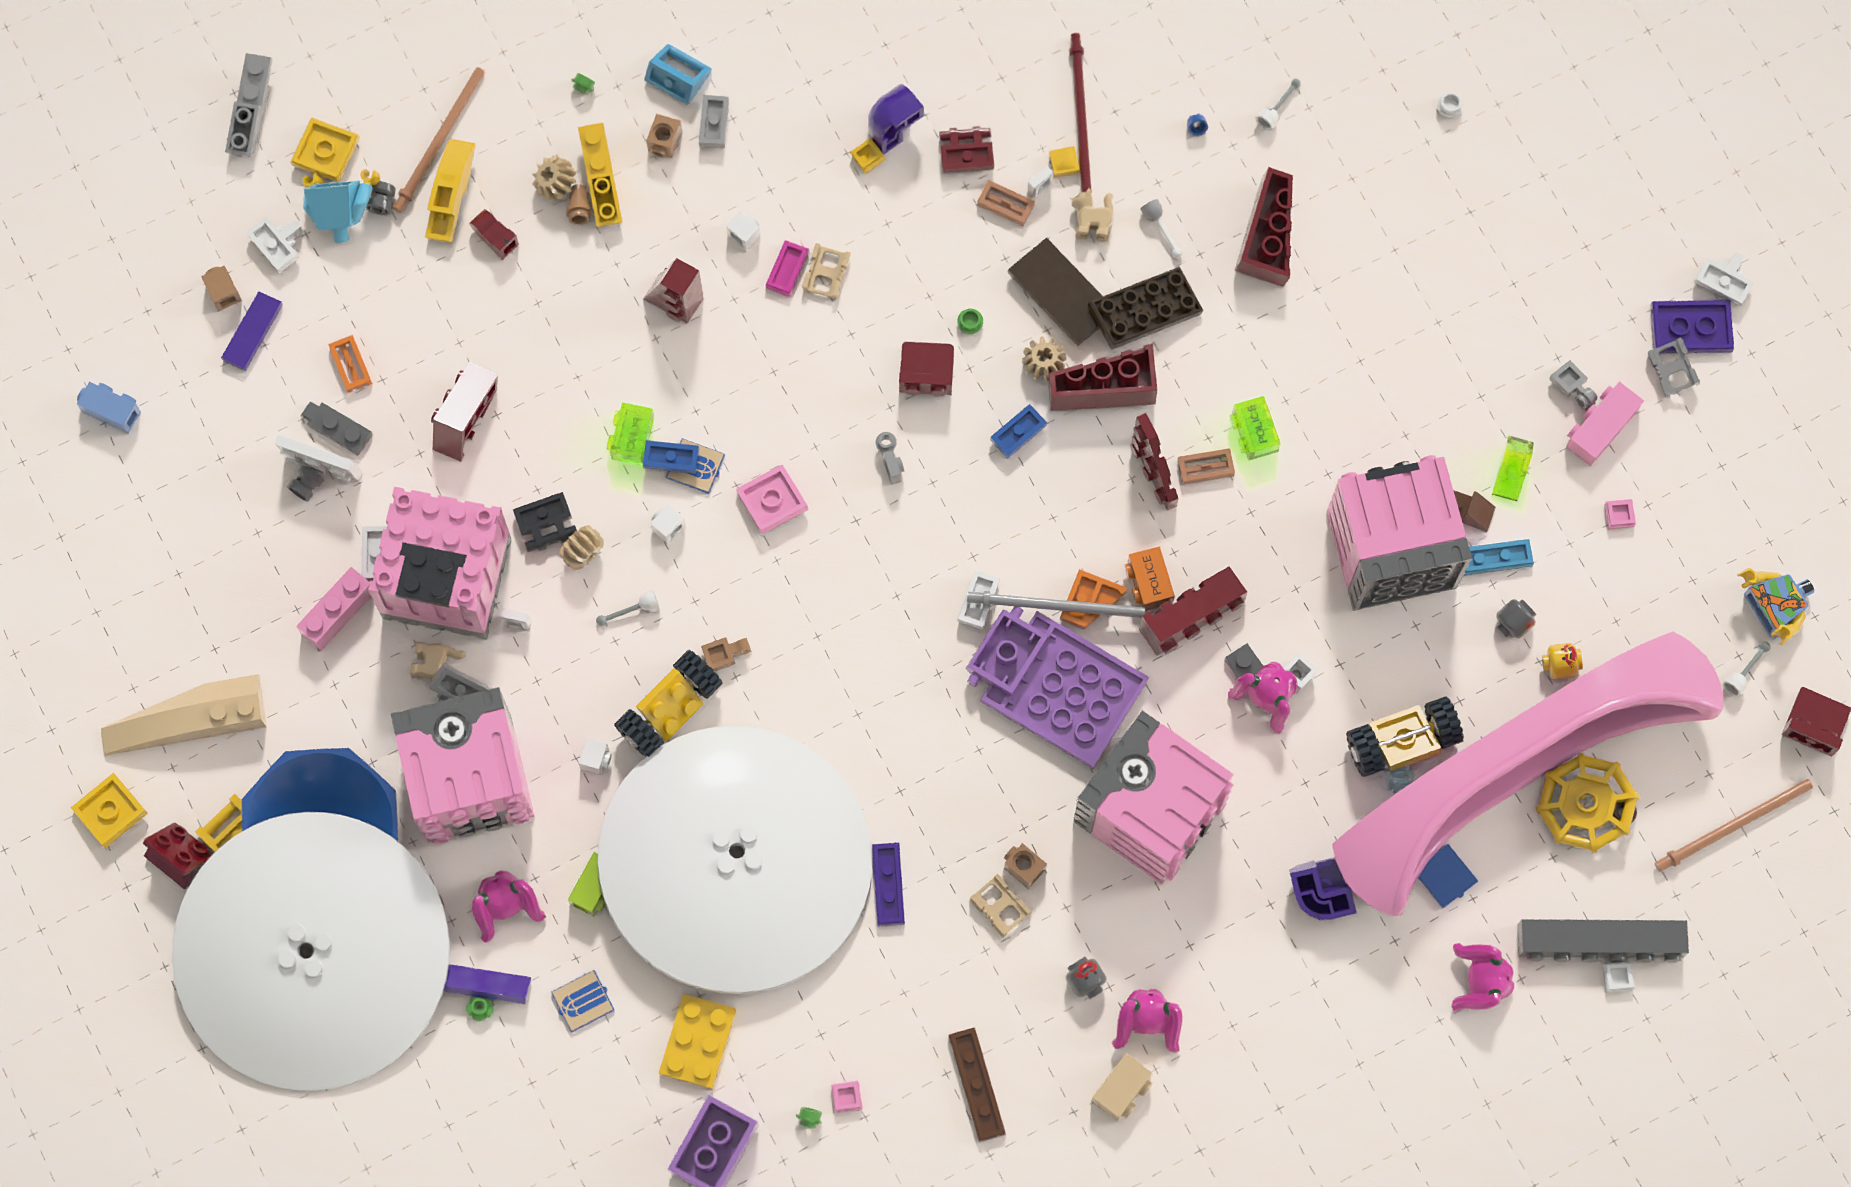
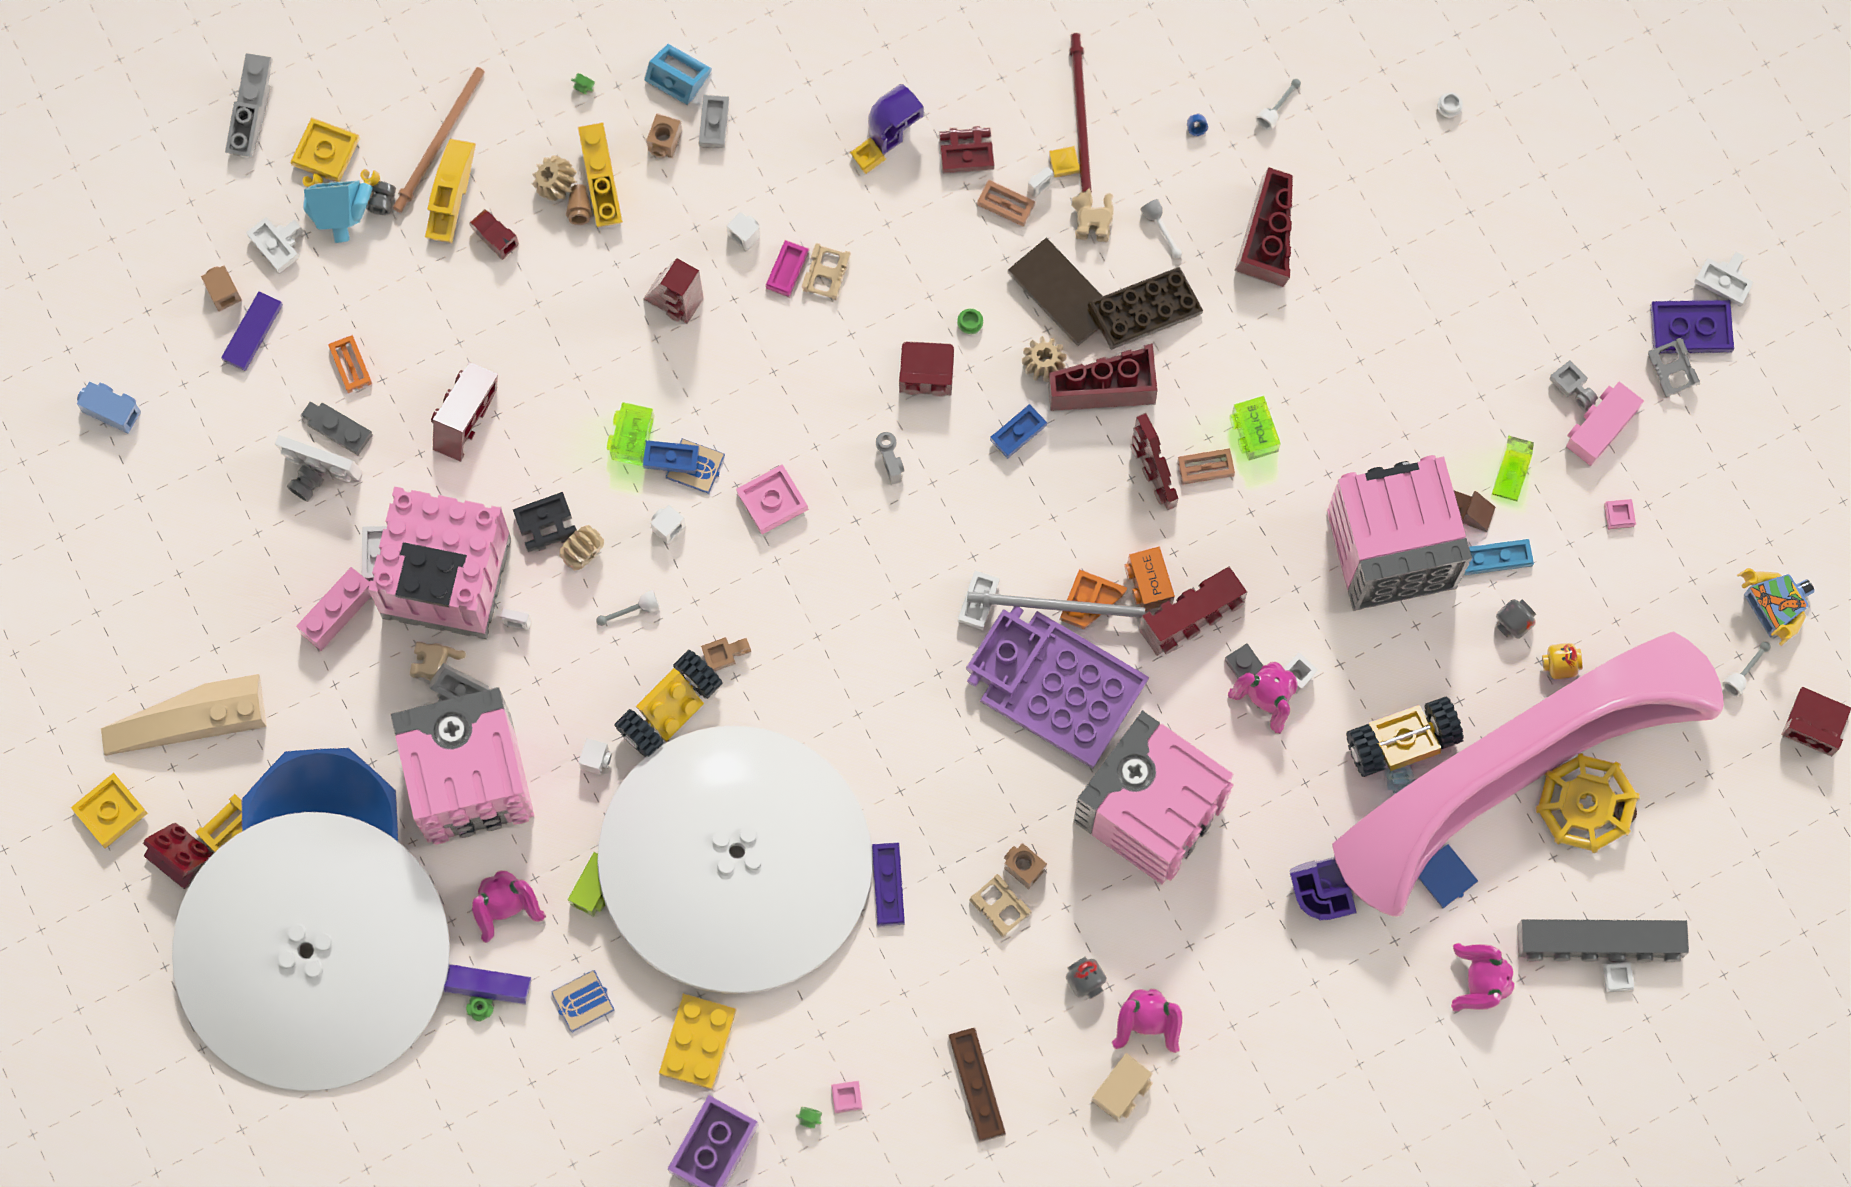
(1674, 857): nougat bar -> none

